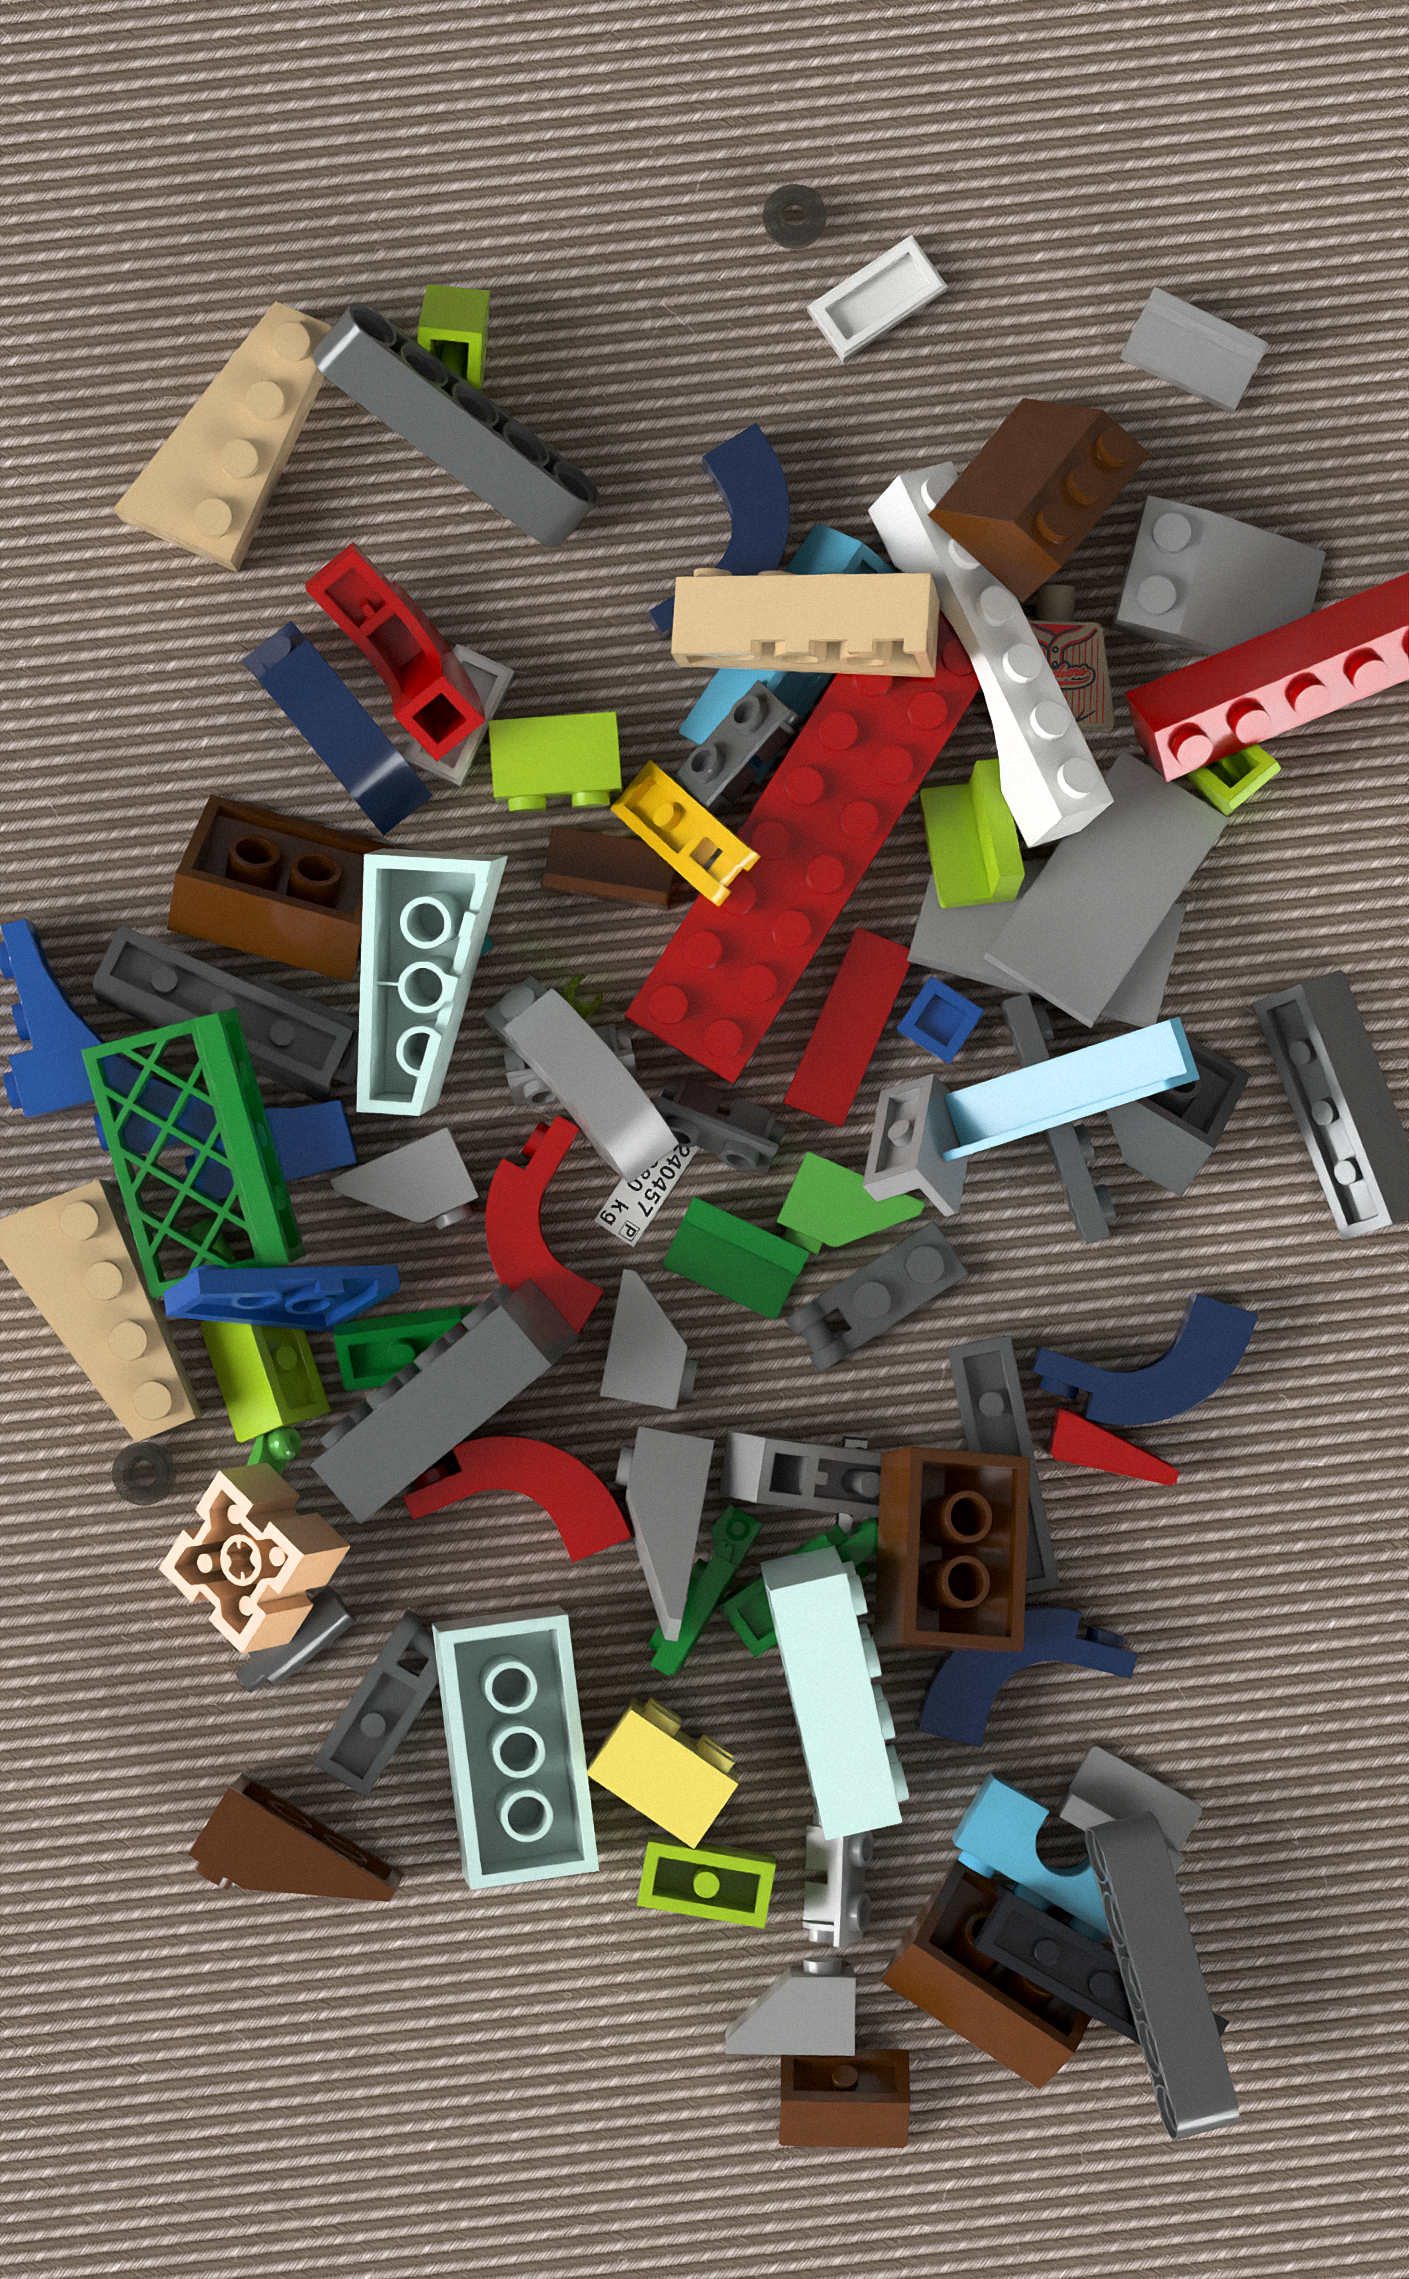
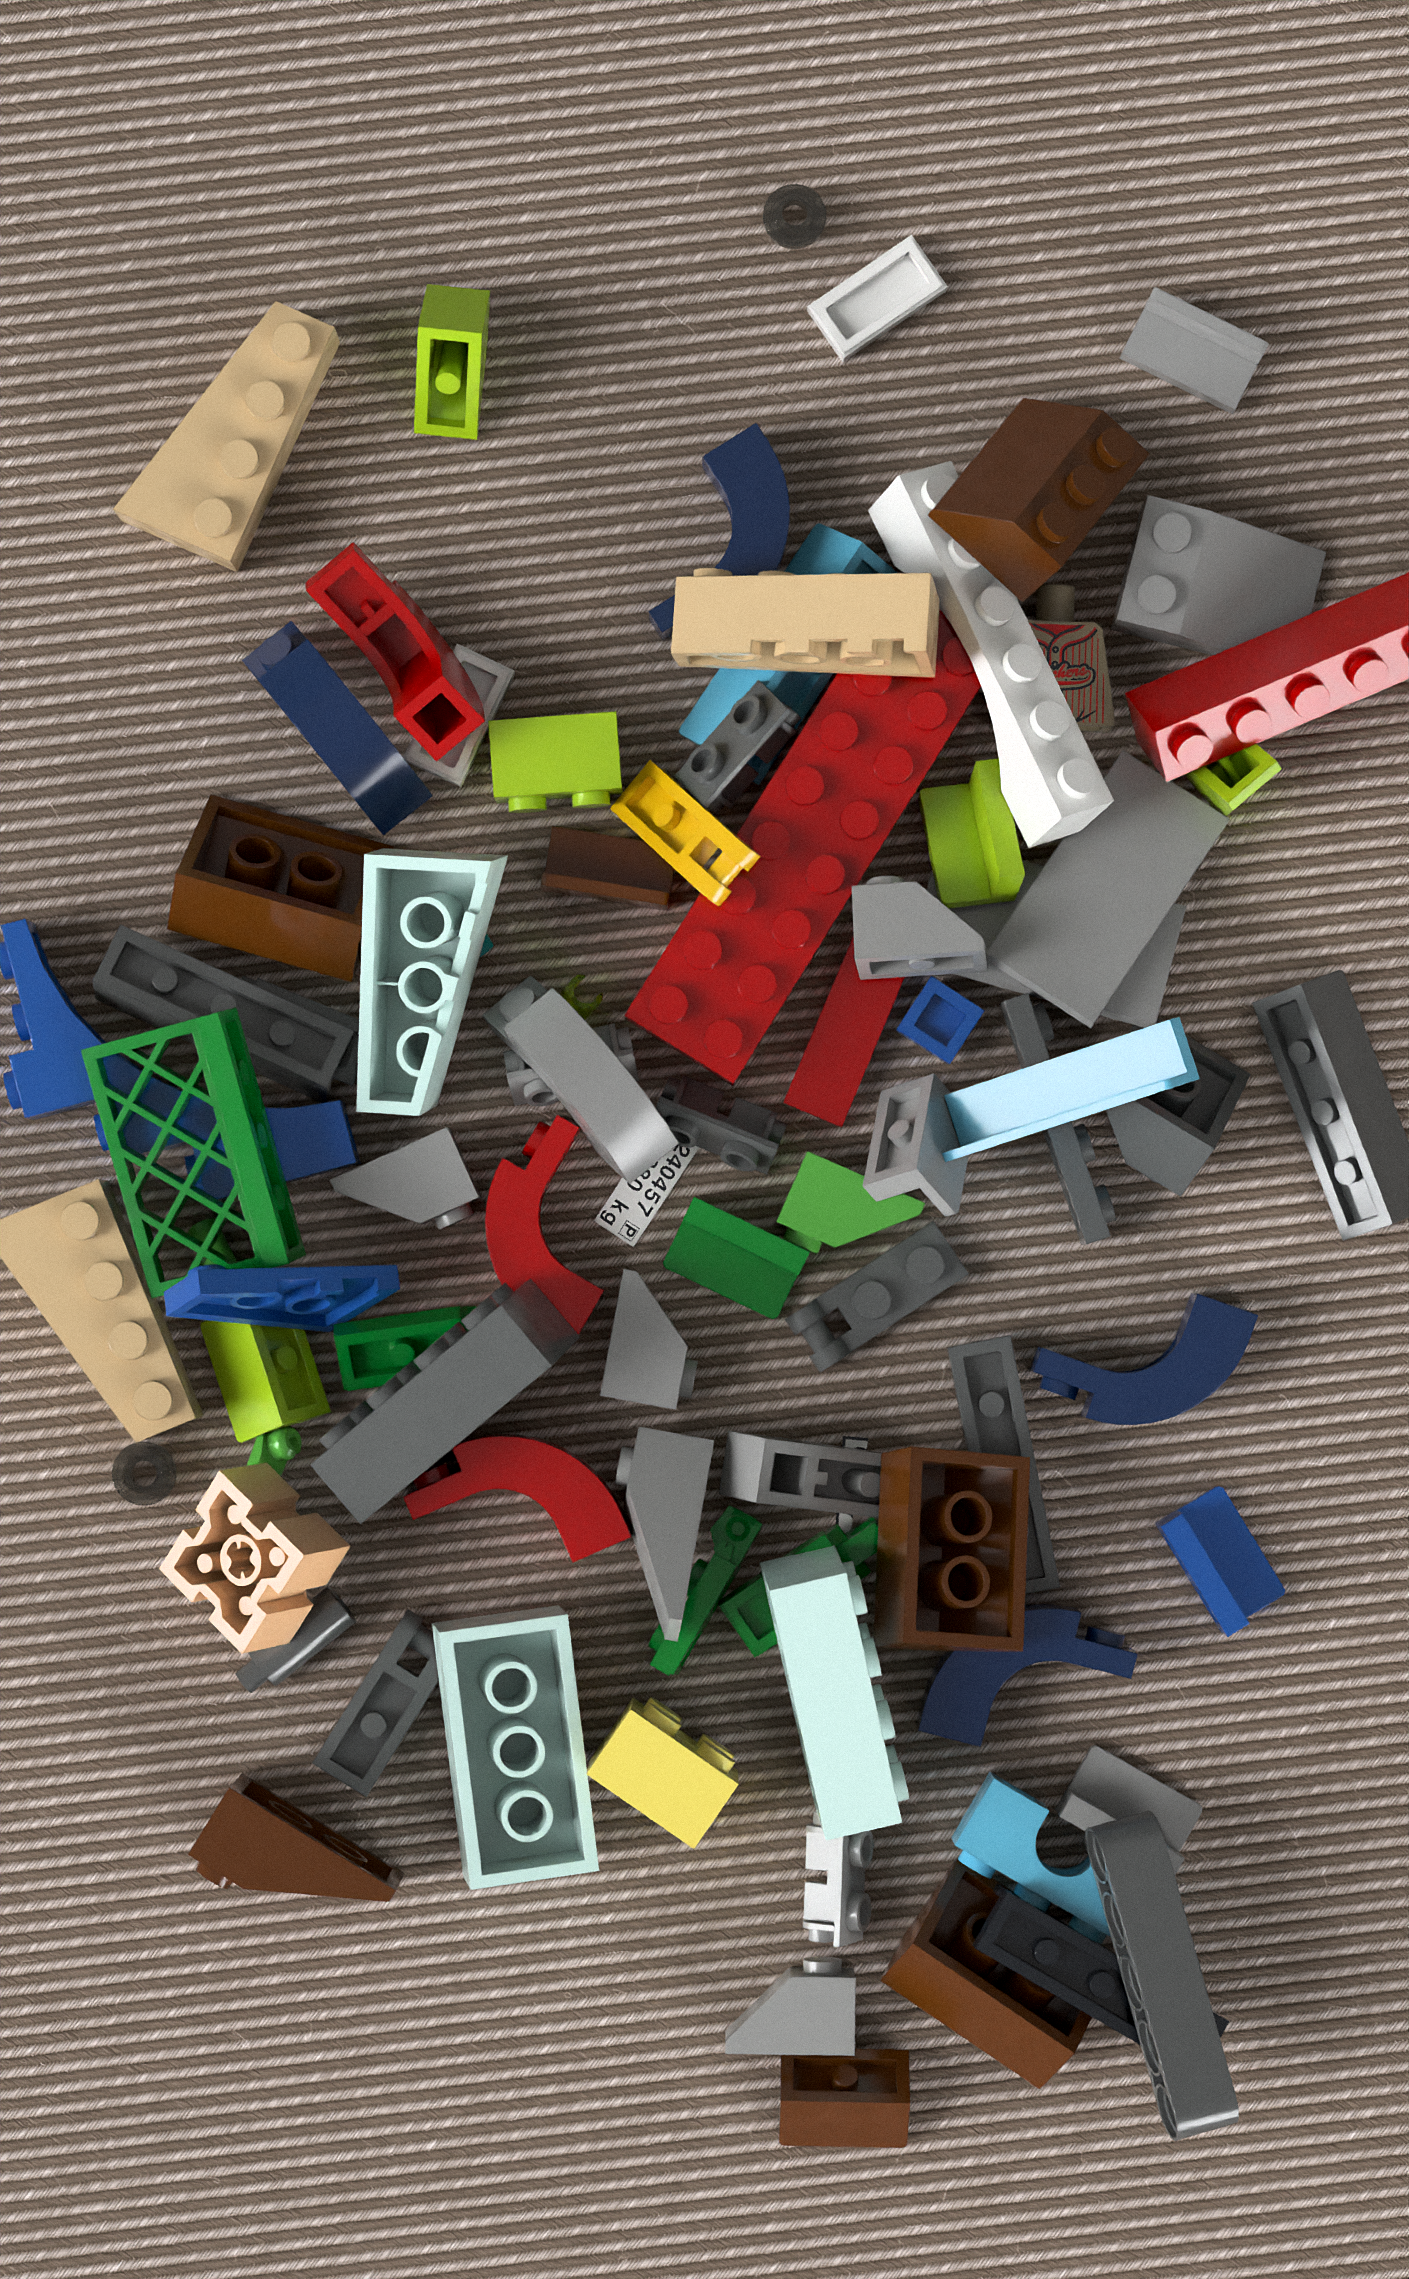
(455, 425): dark grey beam -> none
(706, 1880): lime brick -> none
(910, 933): none -> light grey slope
(1091, 1445): red slope -> none
(1221, 1559): none -> blue panel

